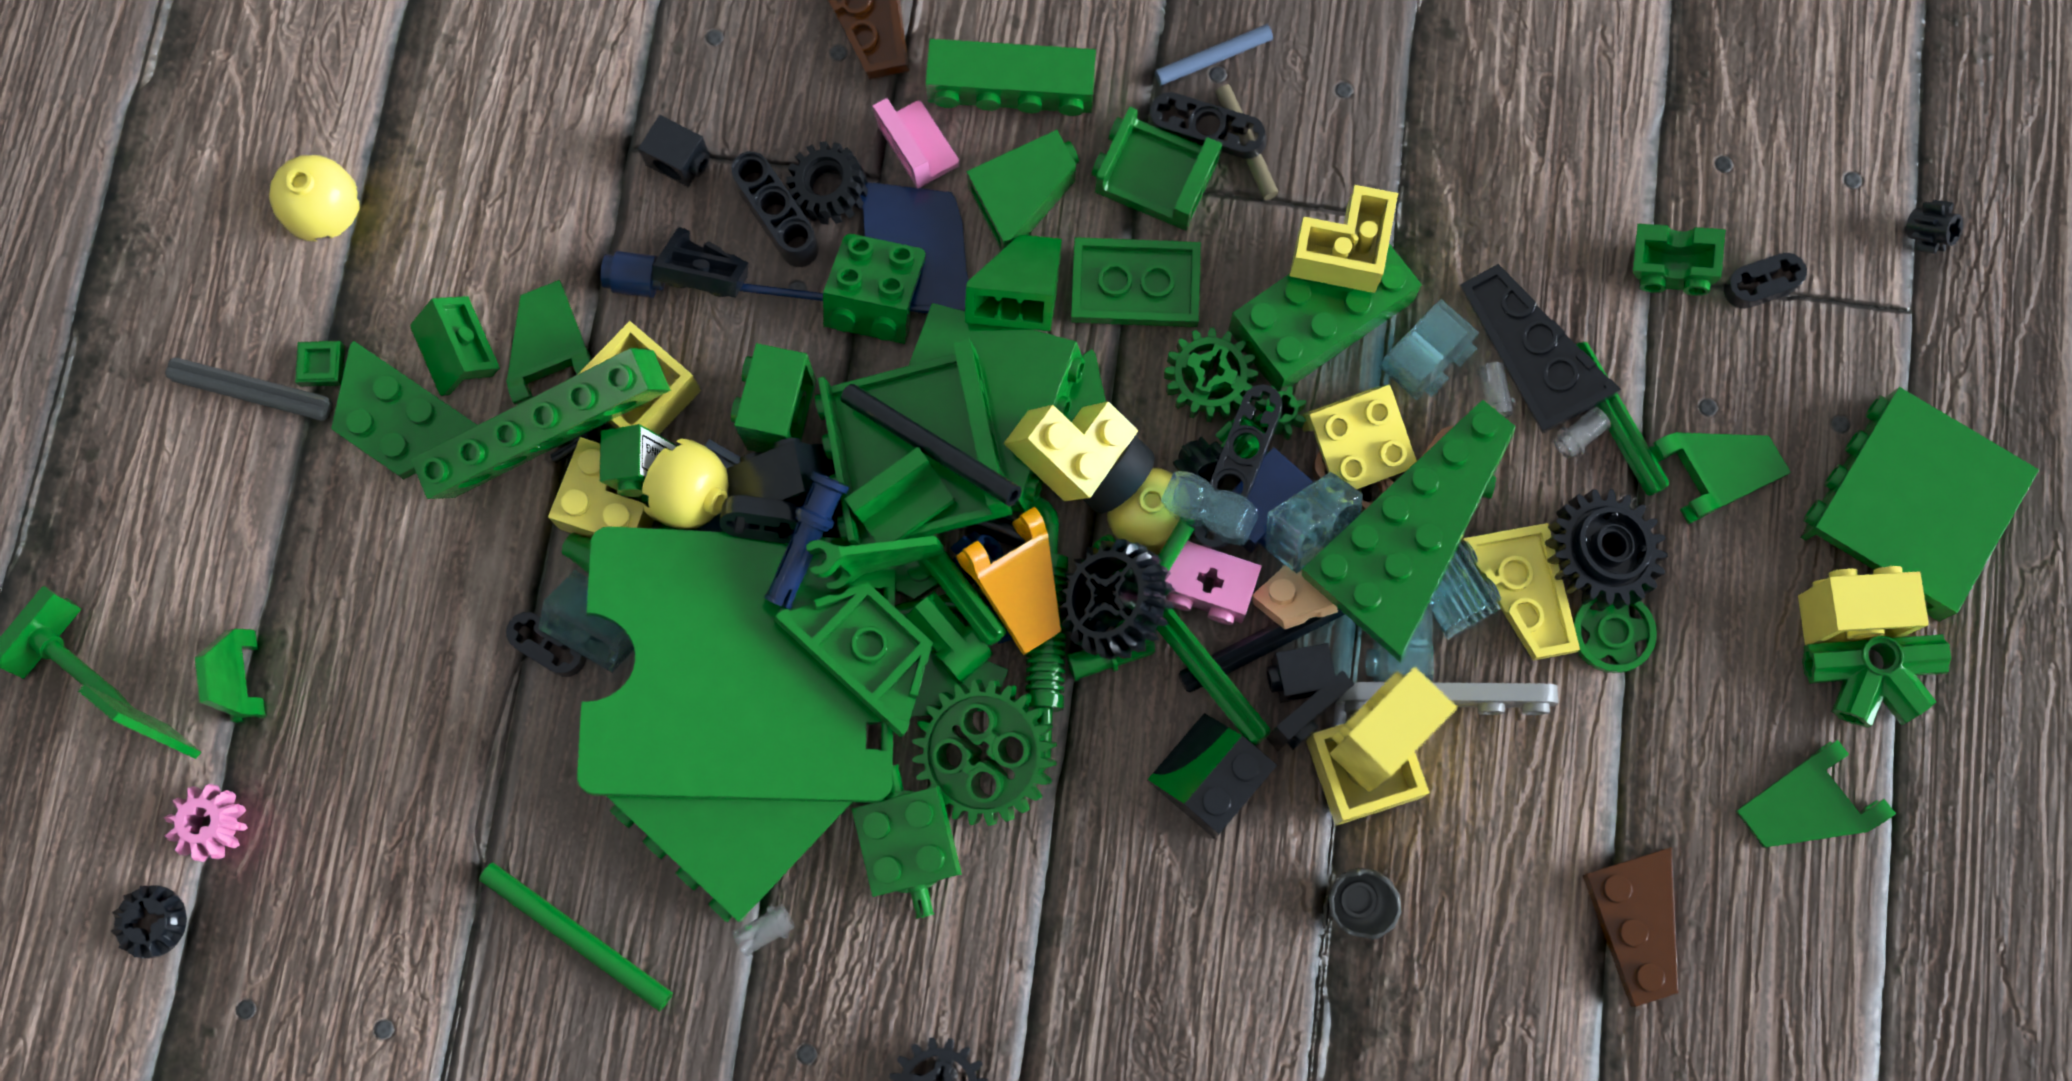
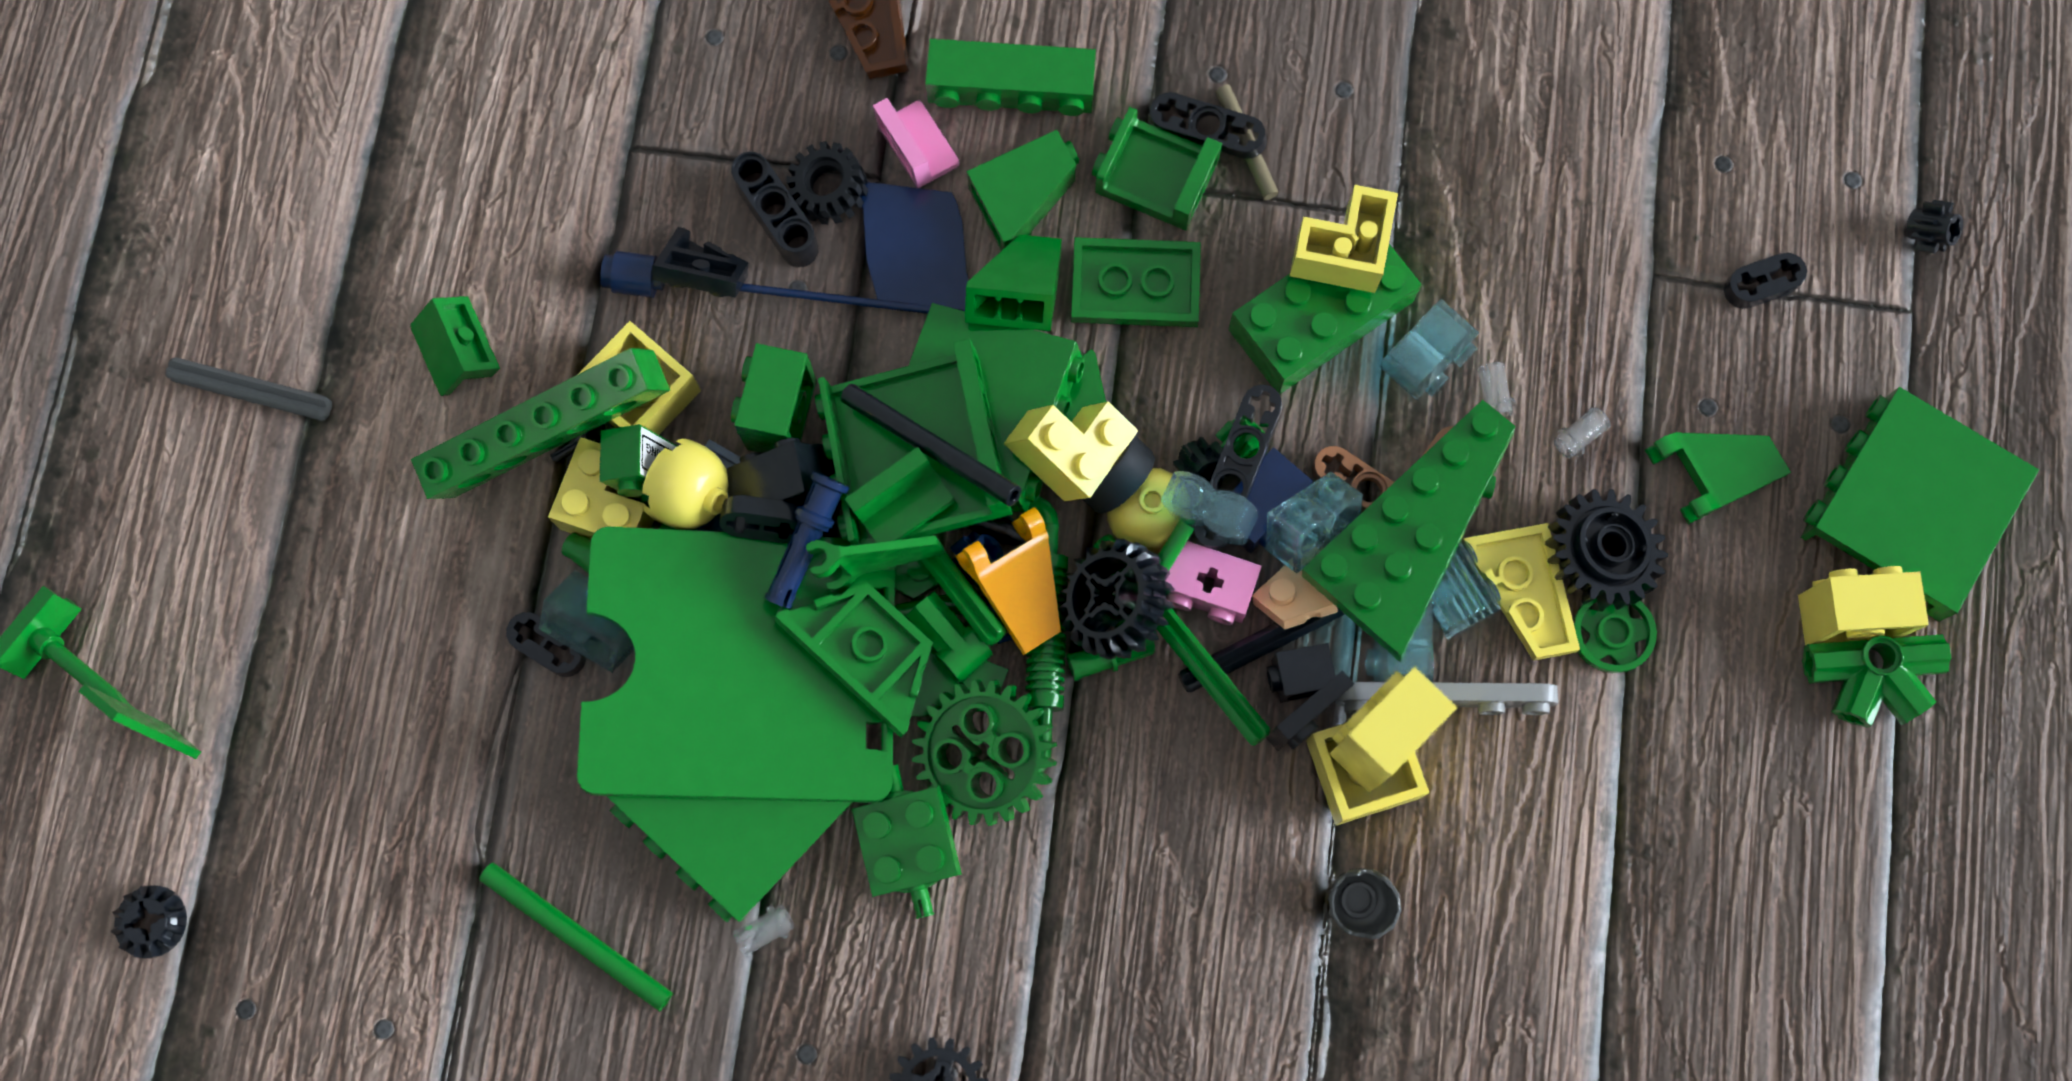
(188, 821): bright pink gear -> none
(223, 678): green flag -> none
(313, 197): light yellow cylinder -> none
(319, 363): green tile -> none
(390, 413): green wing -> none
(544, 340): green flag -> none
(674, 151): black brick -> none
(872, 288): green bracket -> none
(1196, 366): green gear -> none
(1211, 774): black slope -> none
(1213, 54): sand blue bar -> none
(1290, 417): green gear -> none
(1362, 437): light yellow bracket -> none
(1539, 356): black wing -> none
(1630, 439): green axle -> none
(1639, 923): reddish brown wing -> none
(1678, 258): green cylinder -> none
(1810, 805): green flag -> none

